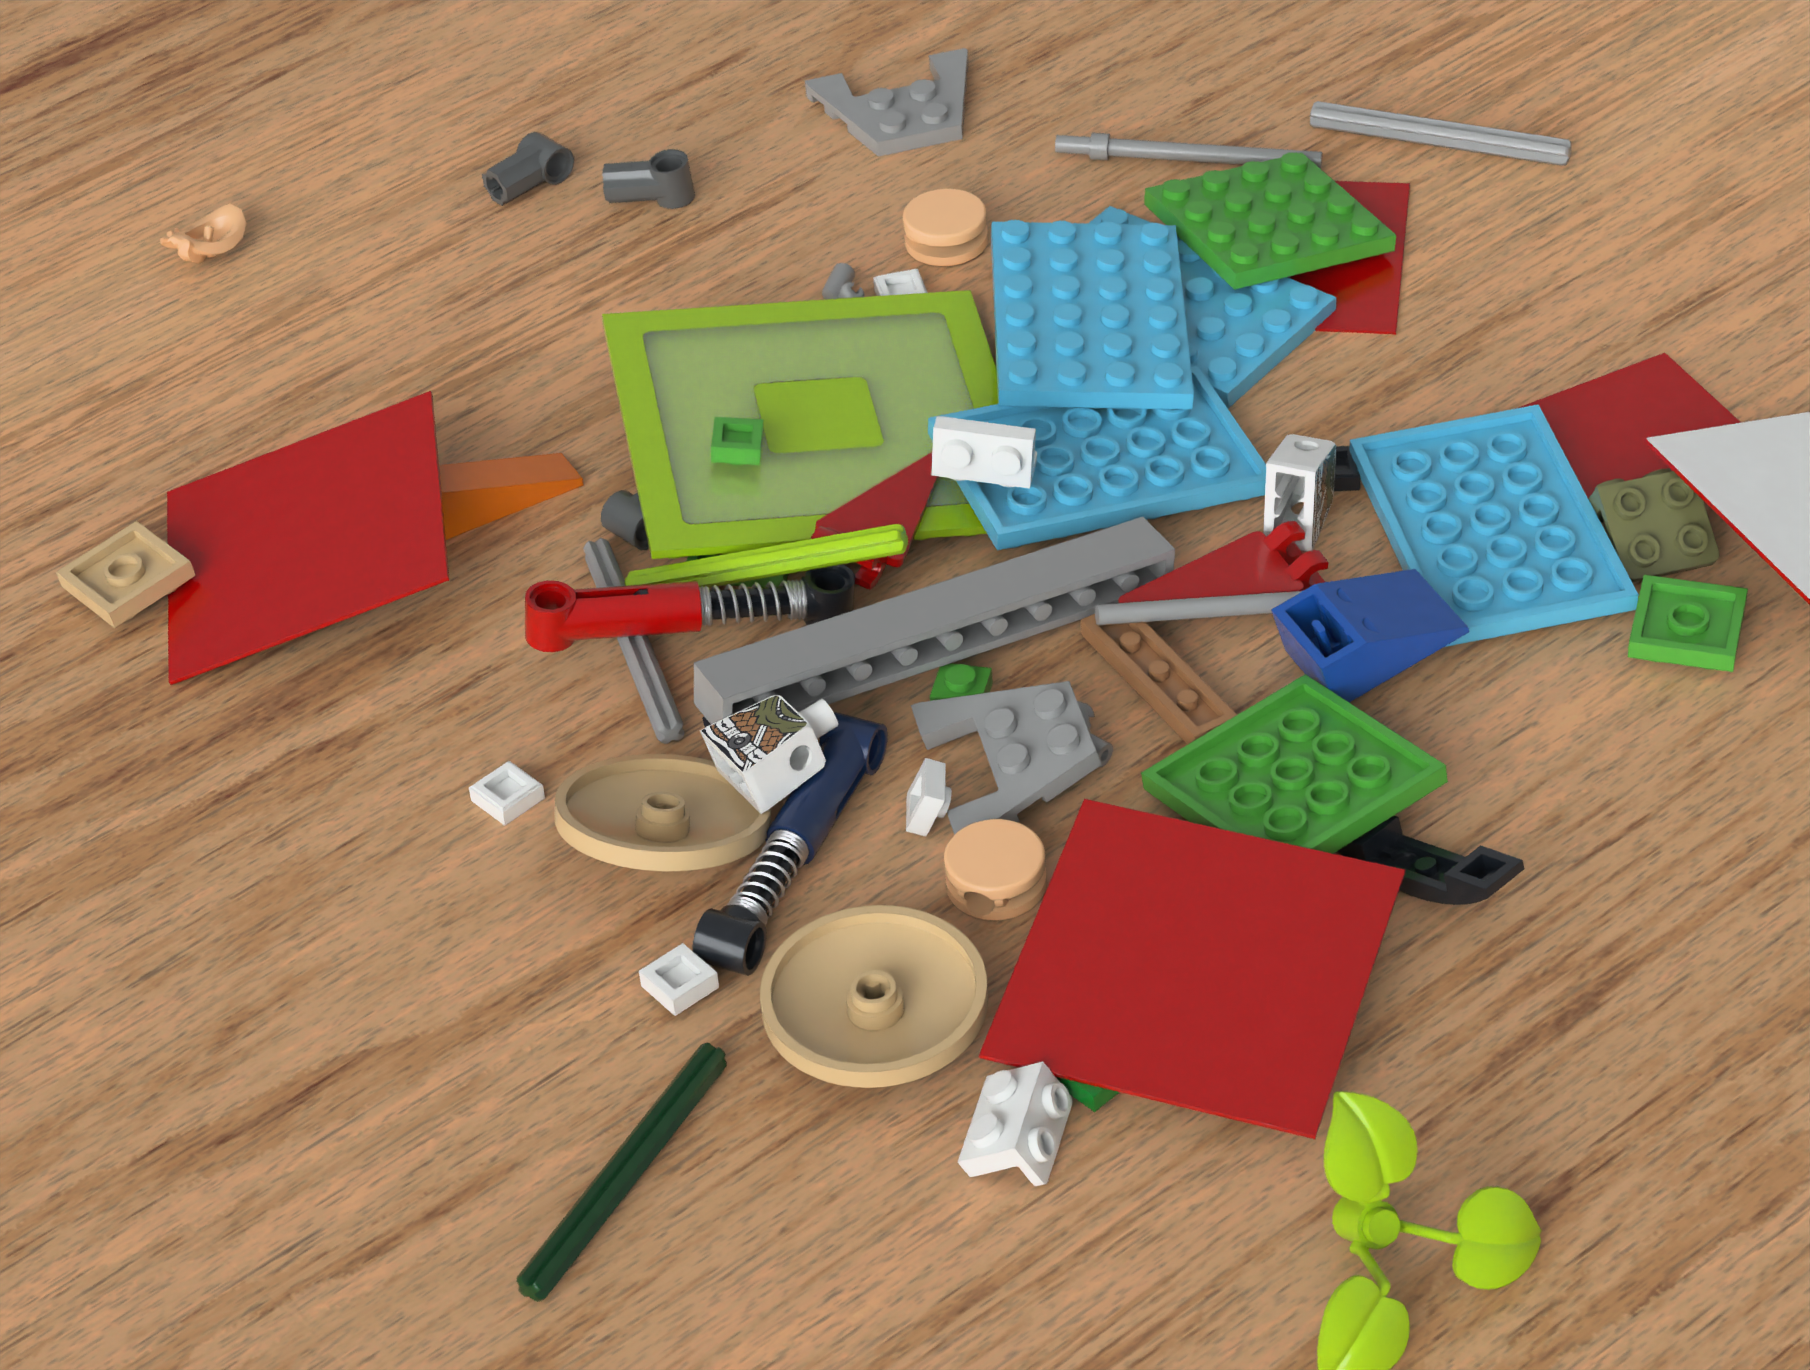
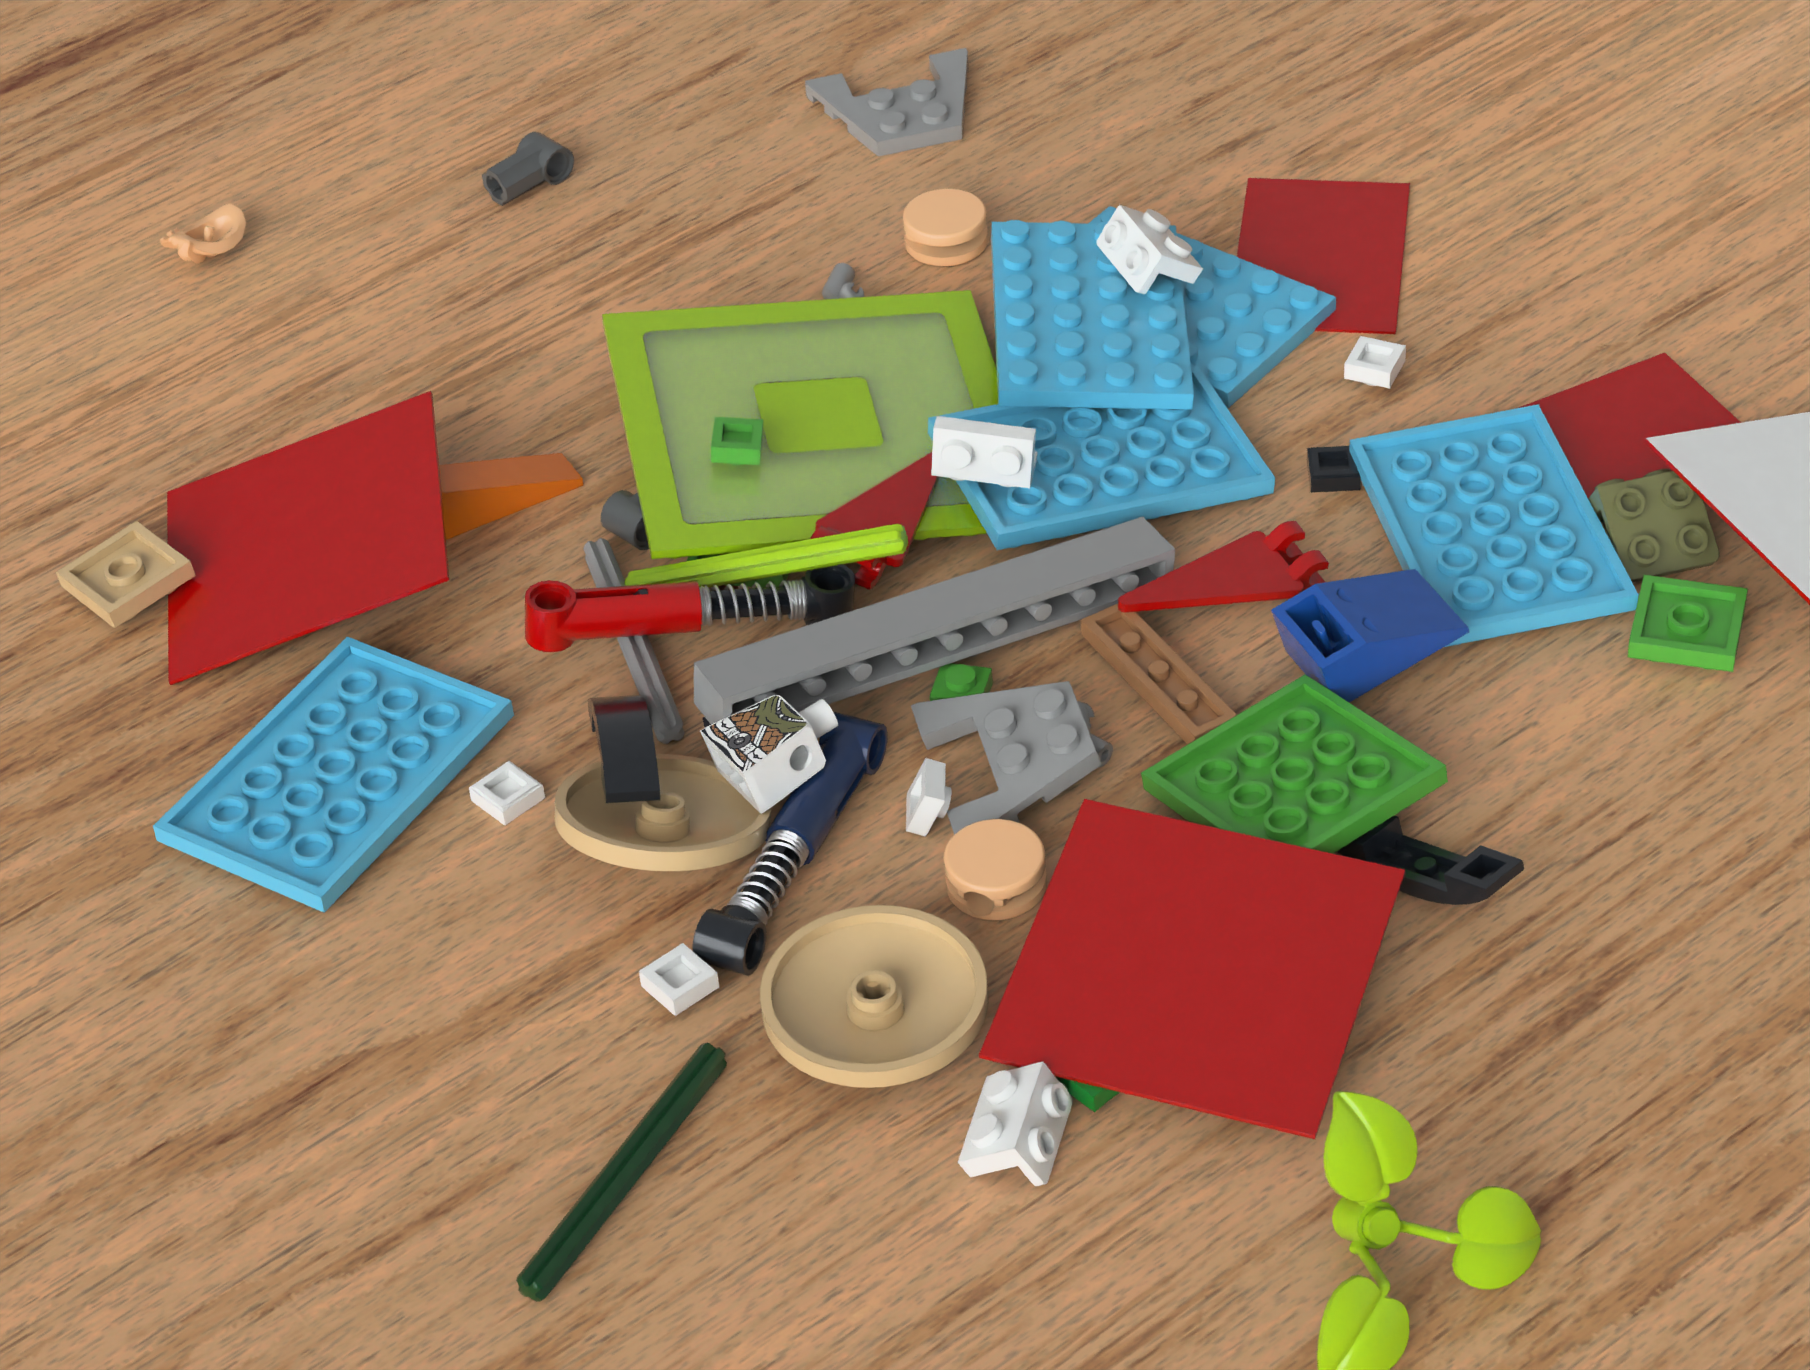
(334, 773): none -> medium azure plate
(625, 748): none -> black slope
(661, 179): dark grey piece -> none
(899, 283): white tile -> none
(1102, 146): light grey bar -> none
(1144, 246): none -> white bracket
(1190, 608): light grey bar -> none
(1269, 220): bright green plate -> none
(1297, 473): white torso -> none
(1375, 362): none -> white plate
(1441, 133): light grey axle -> none

